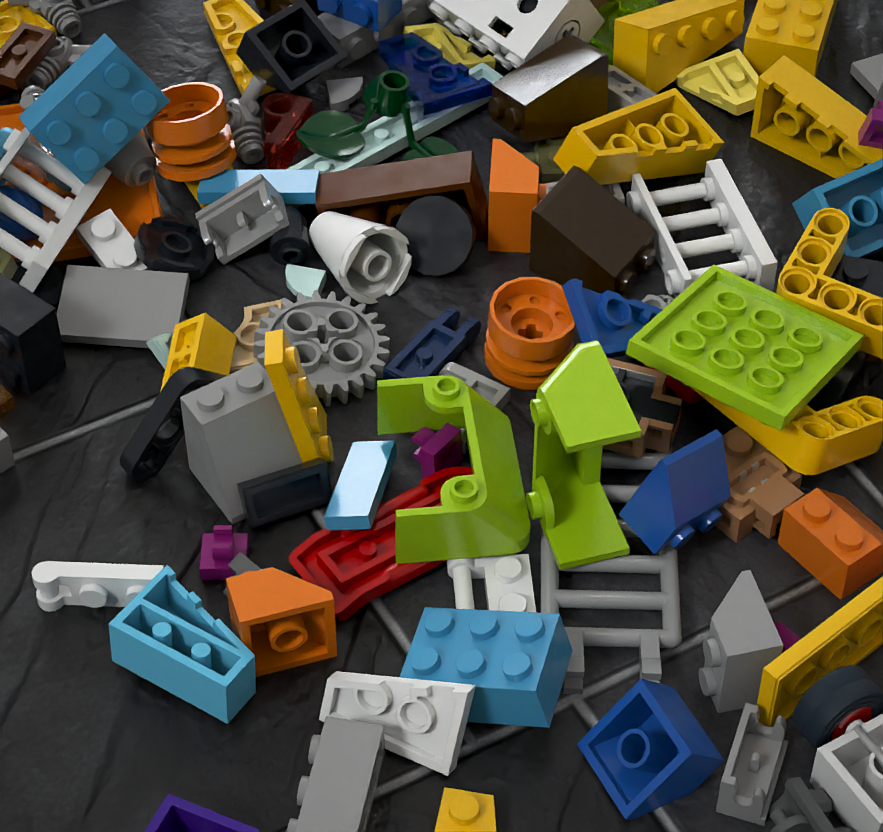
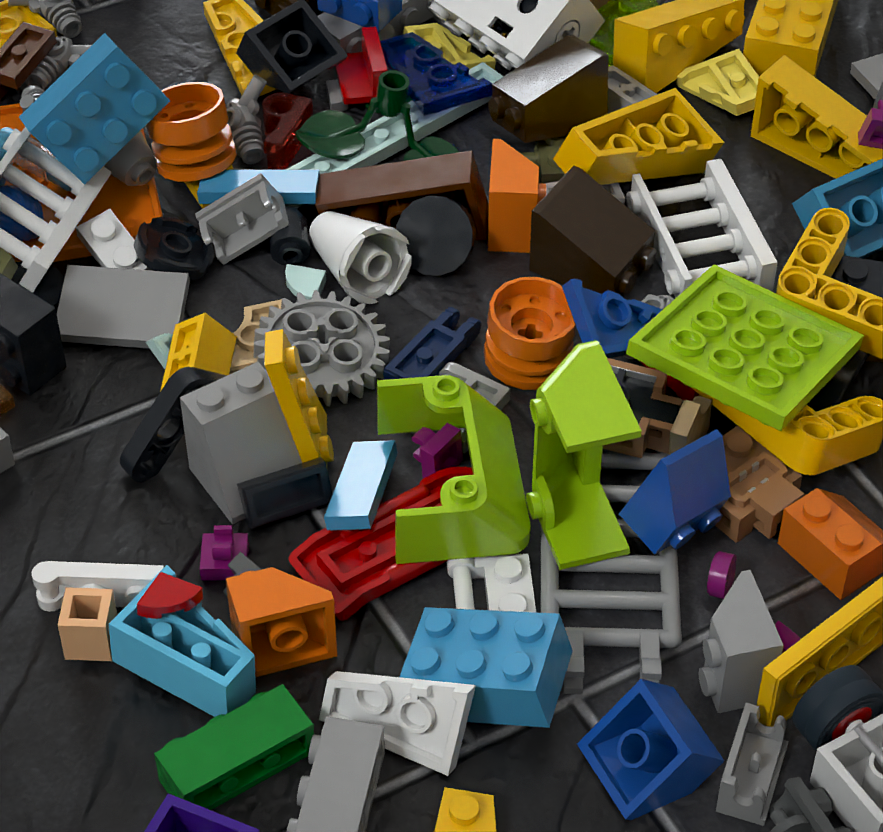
(85, 623): none -> light nougat brick
(168, 595): none -> red tile
(236, 750): none -> green brick
(361, 70): none -> red panel
(690, 423): none -> tan tile
(721, 574): none -> magenta tile

